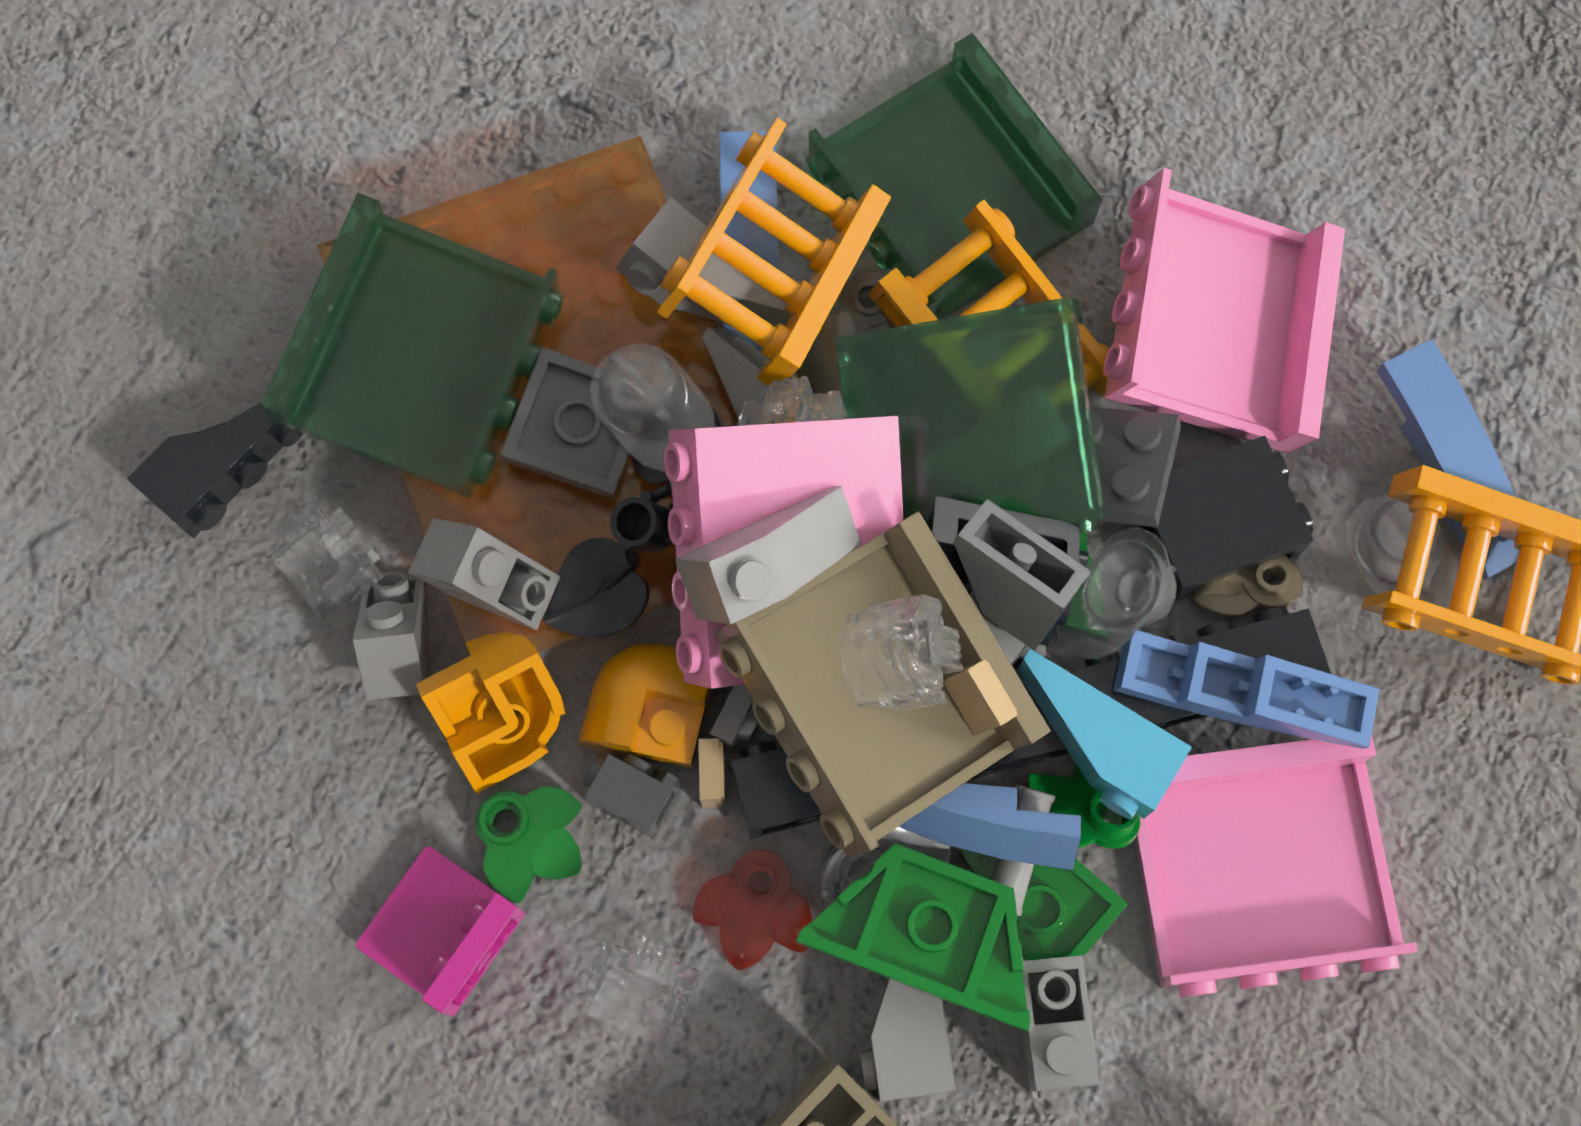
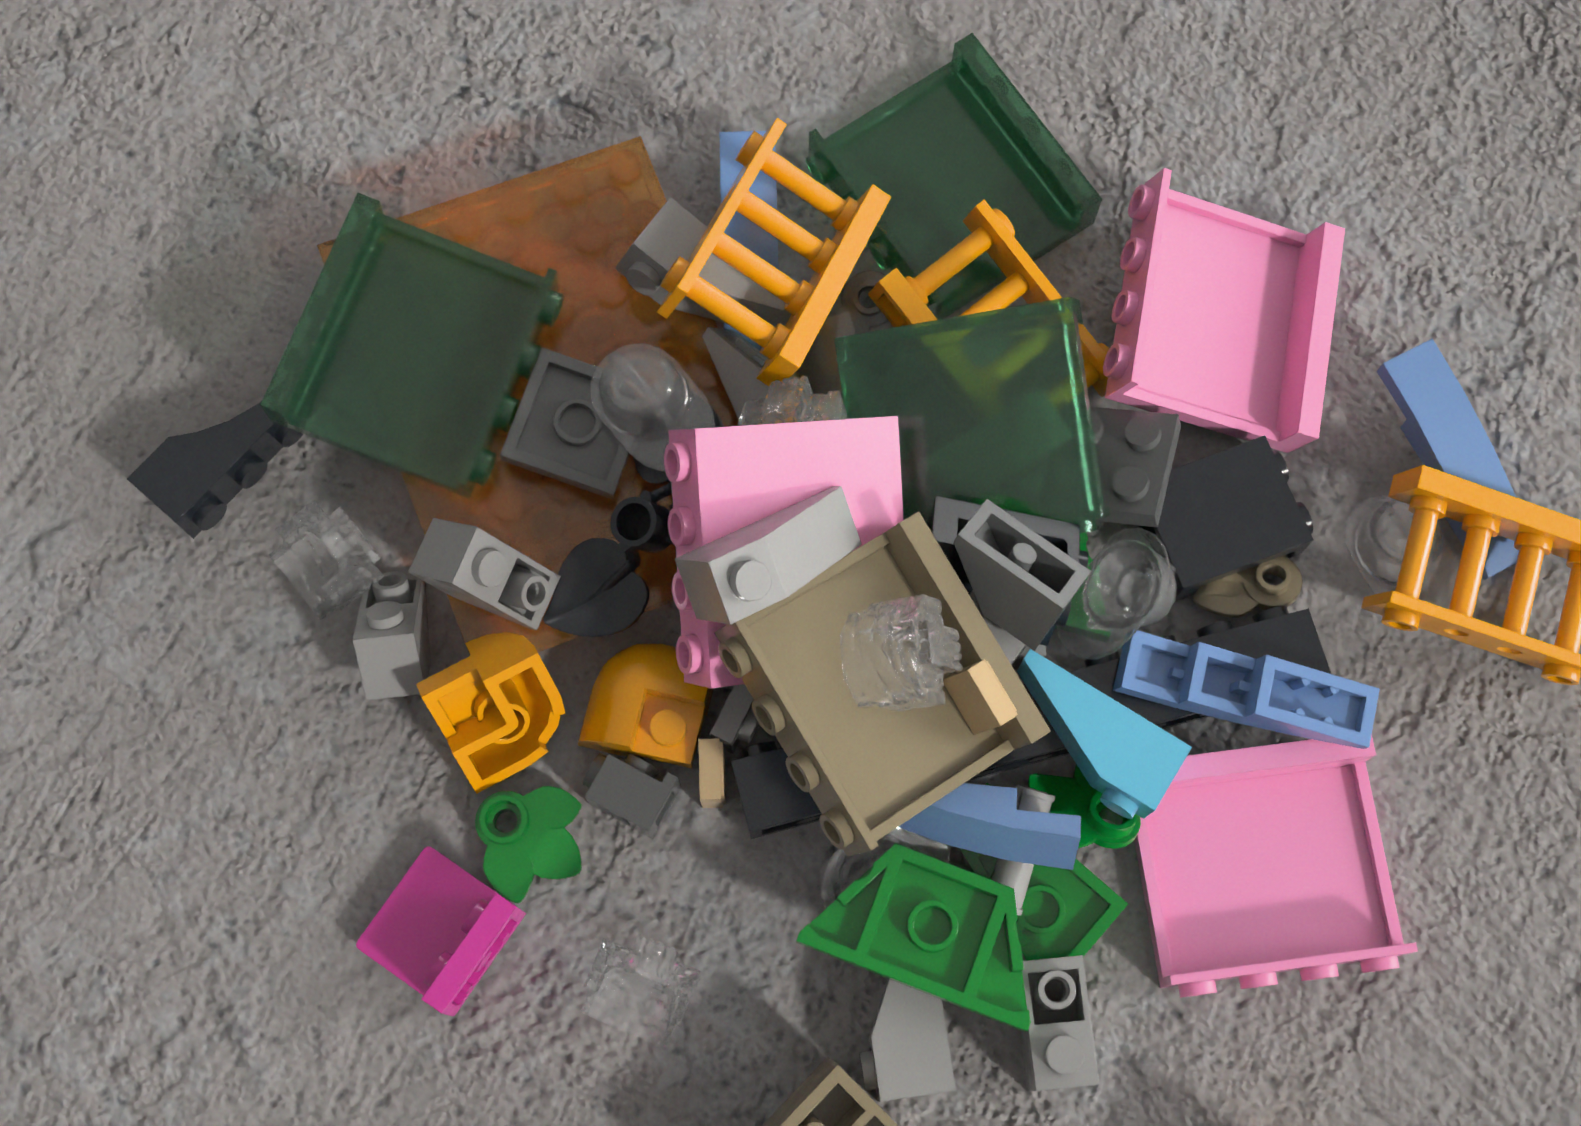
(749, 917): clear red plate -> none

